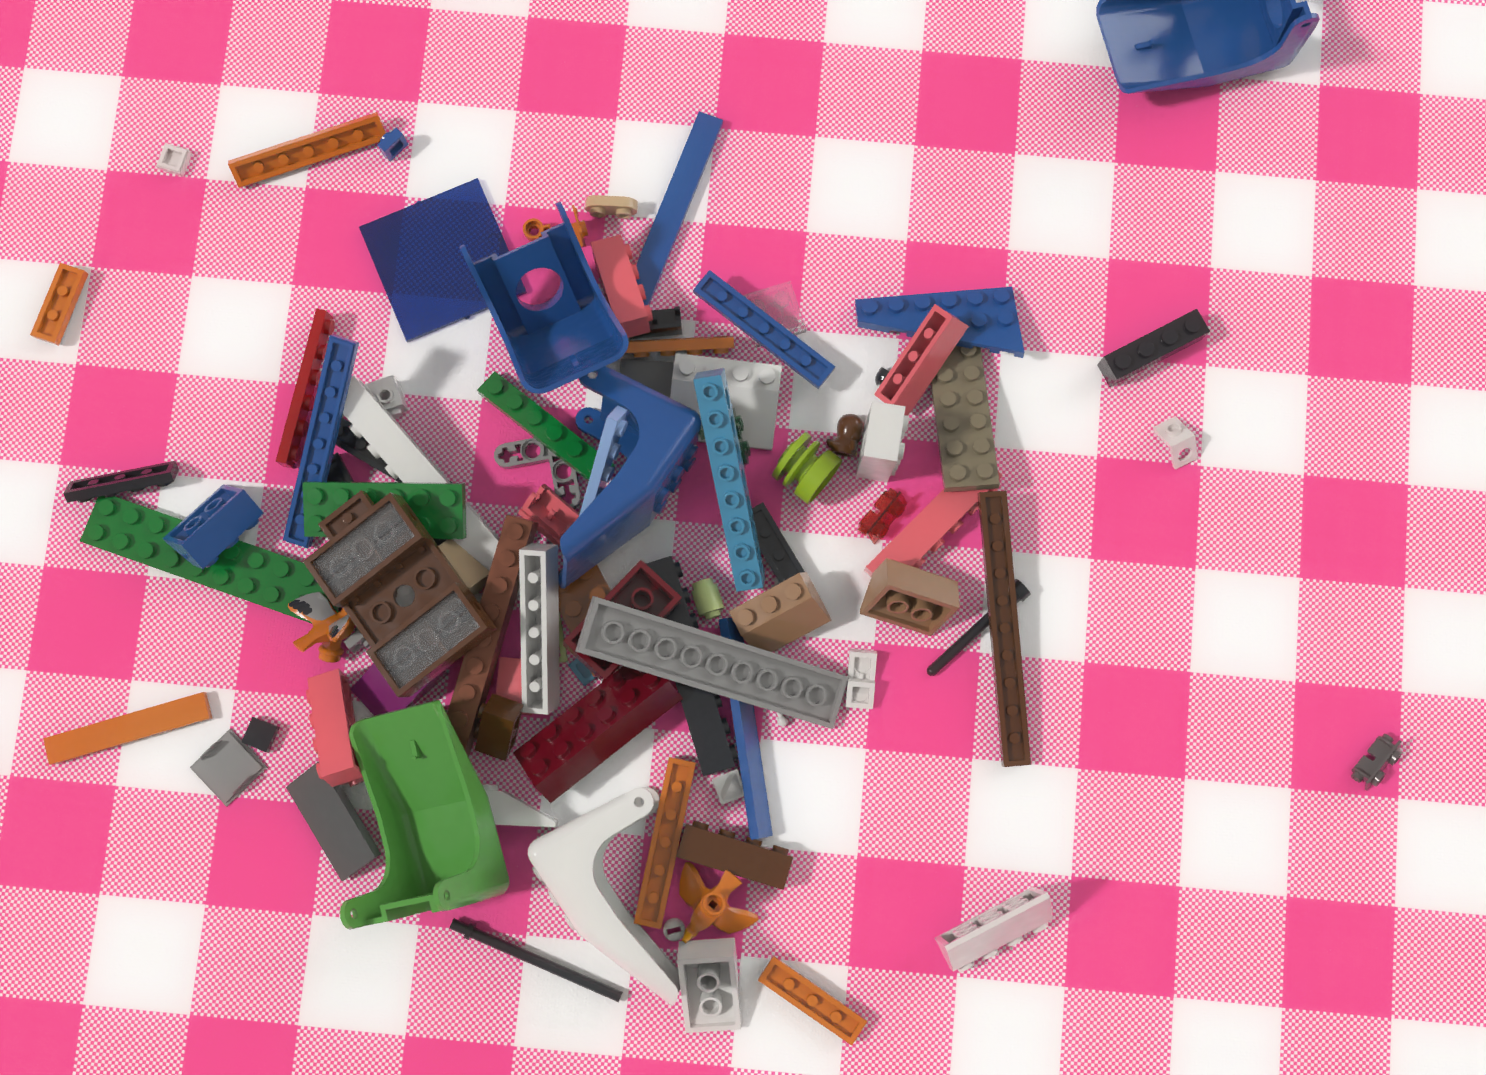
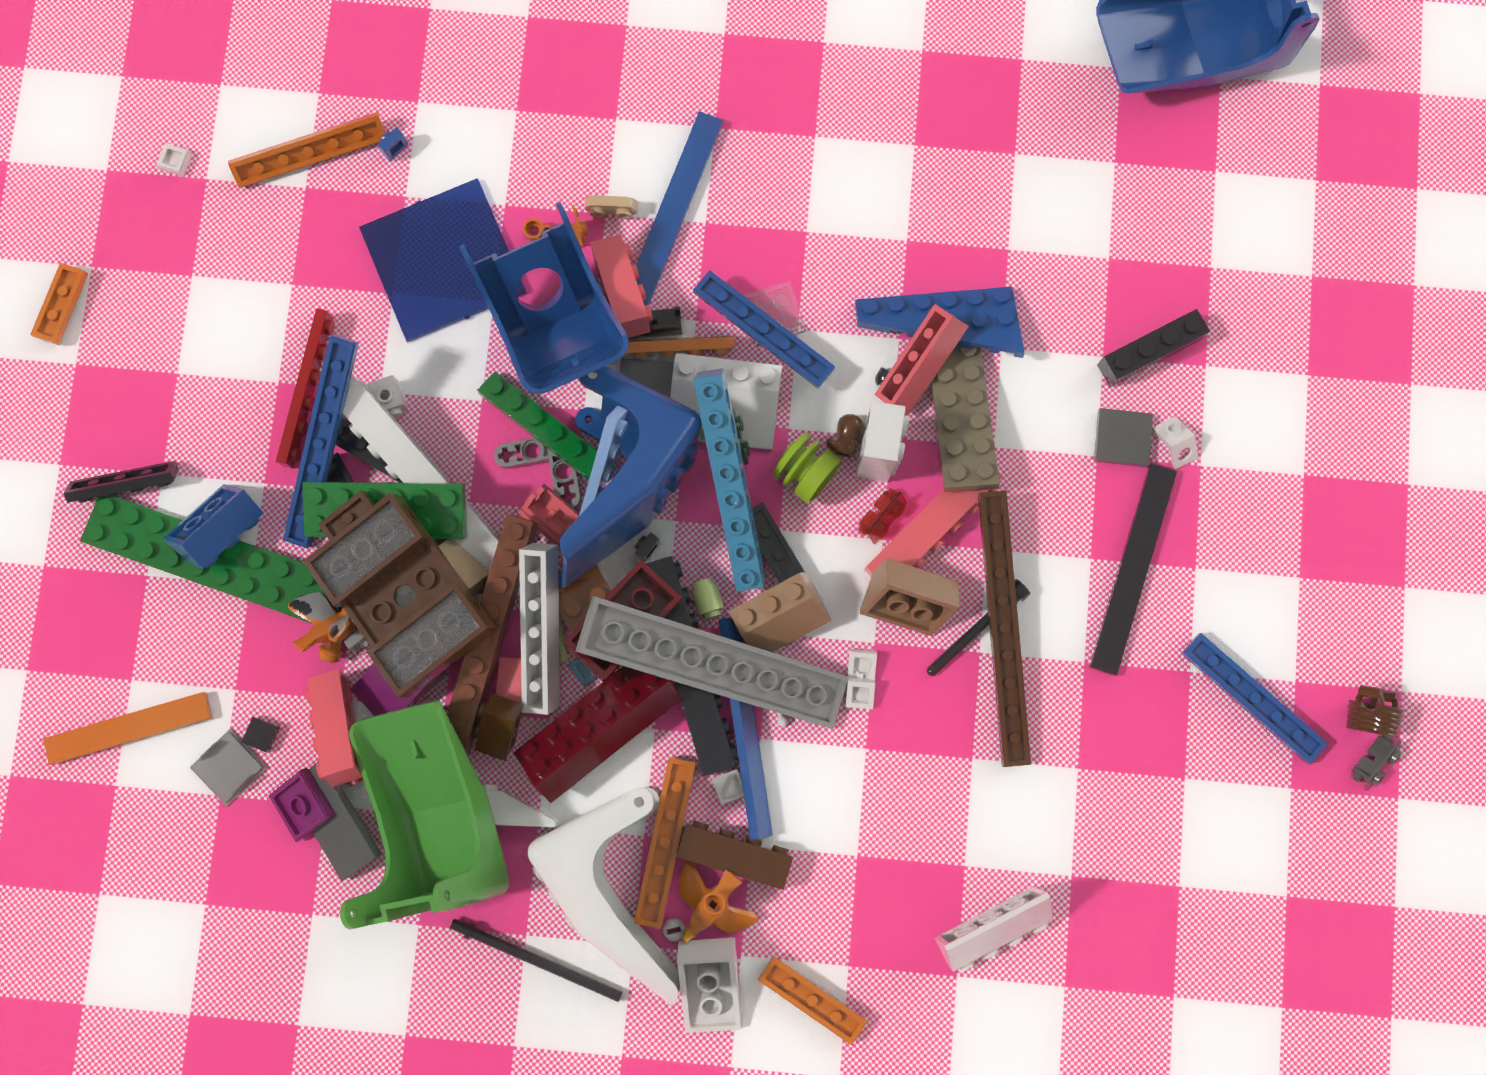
(301, 804): none -> magenta tile
(646, 546): none -> black plate
(1123, 437): none -> dark grey tile
(1132, 570): none -> black tile
(1254, 698): none -> blue plate
(1372, 718): none -> reddish brown piece

